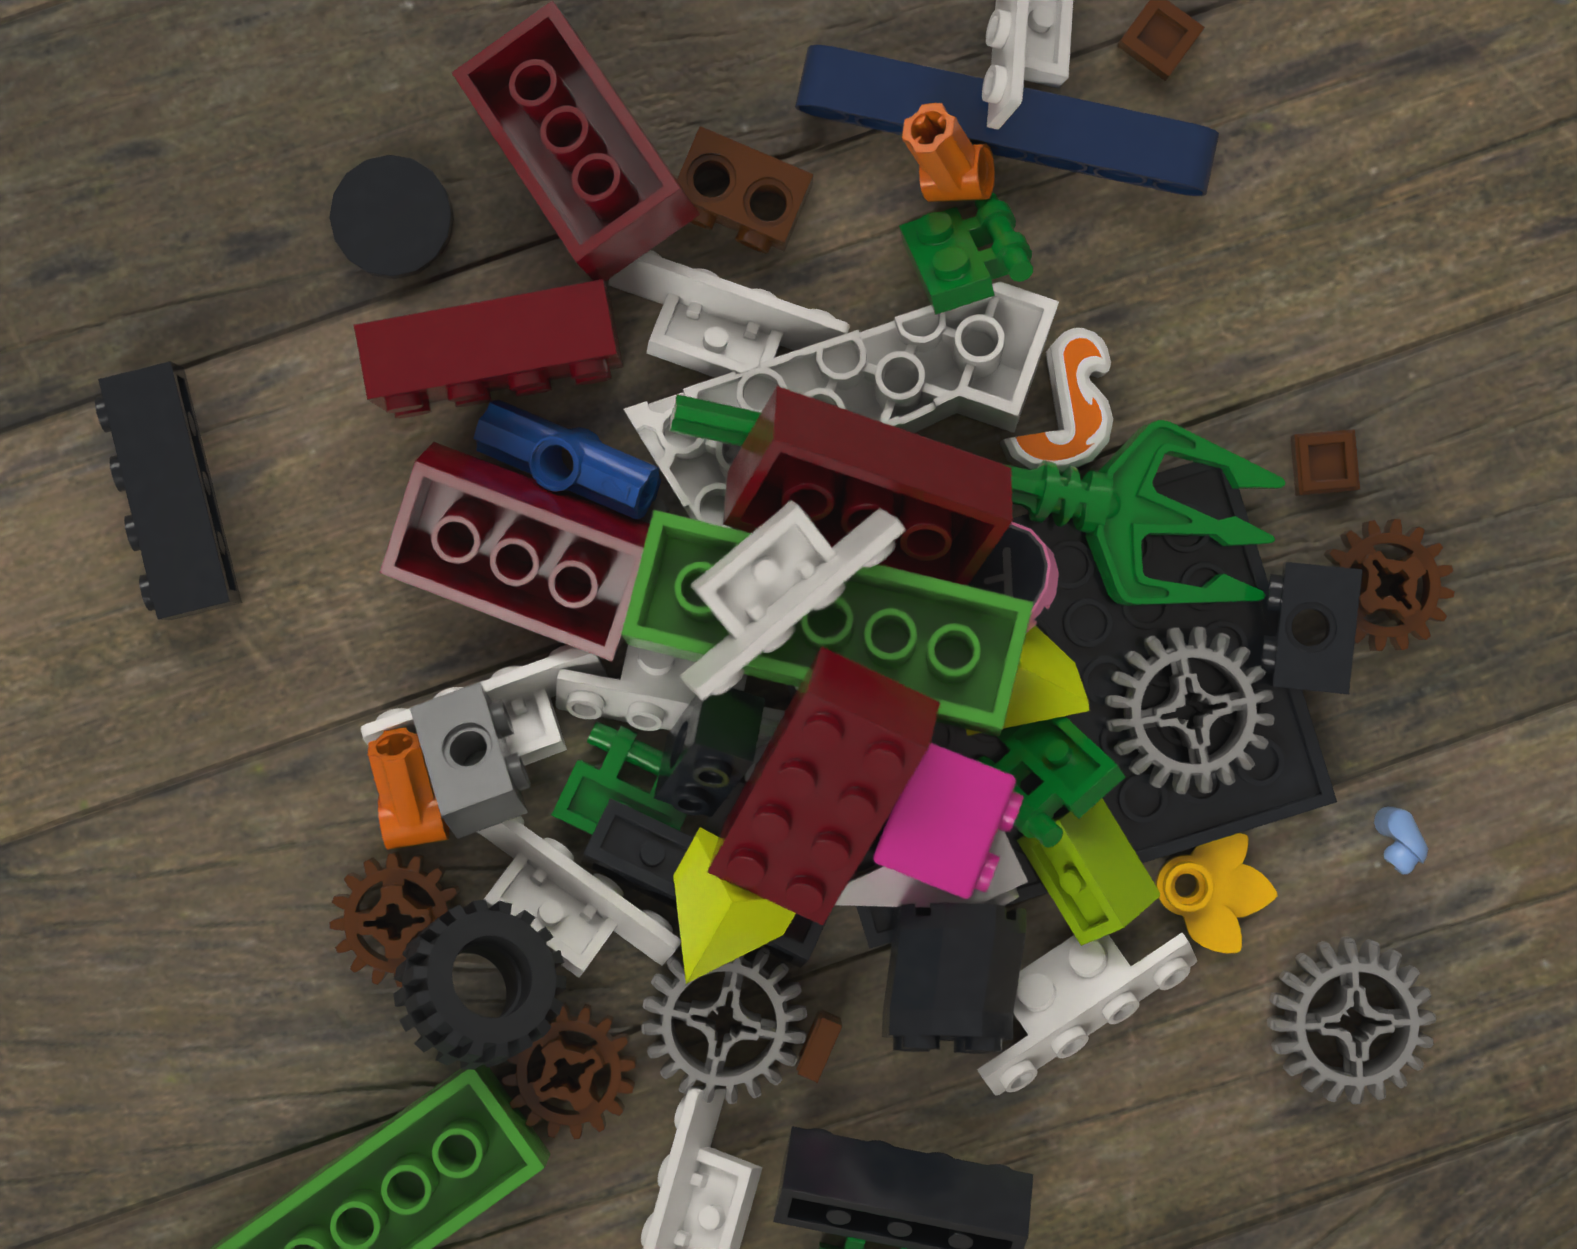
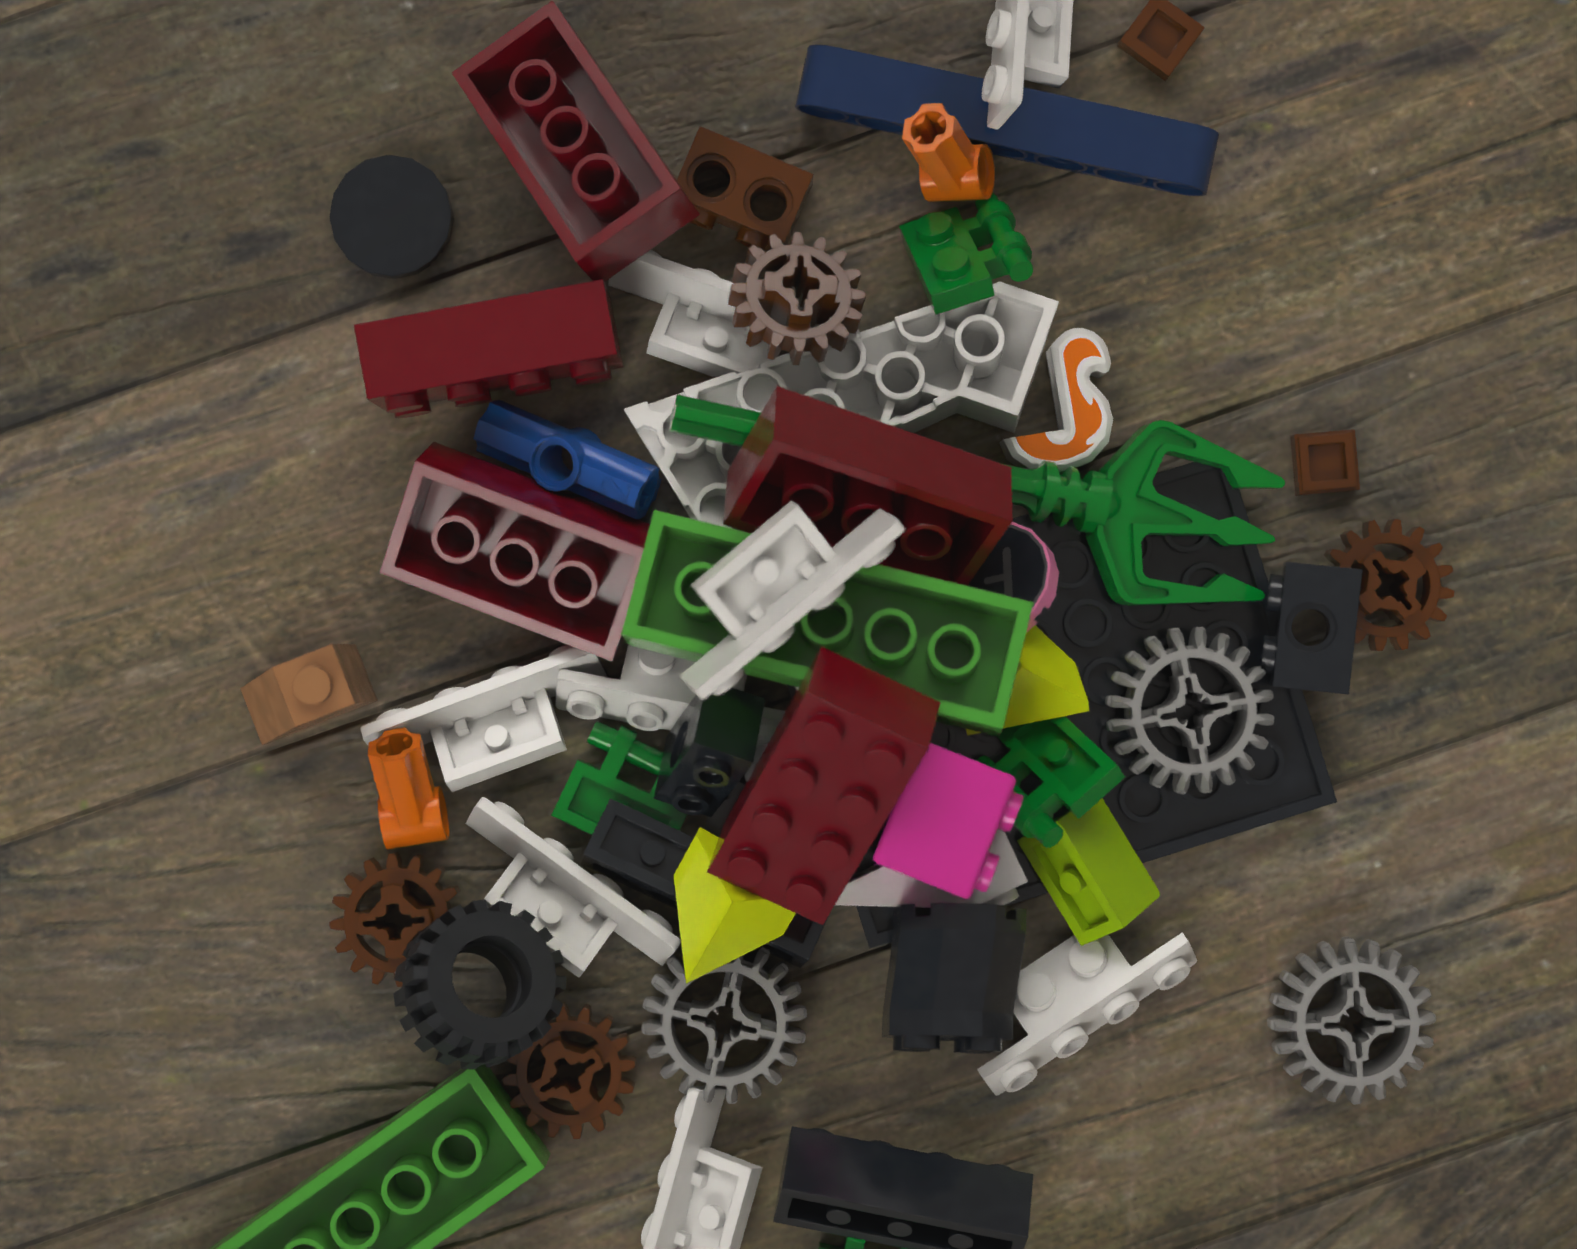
(168, 491): black brick -> none
(308, 691): none -> medium nougat slope
(448, 734): brick -> none
(770, 305): none -> reddish brown gear
(818, 1045): reddish brown tile -> none
(1221, 894): yellow plate -> none
(1408, 845): light blue arm -> none

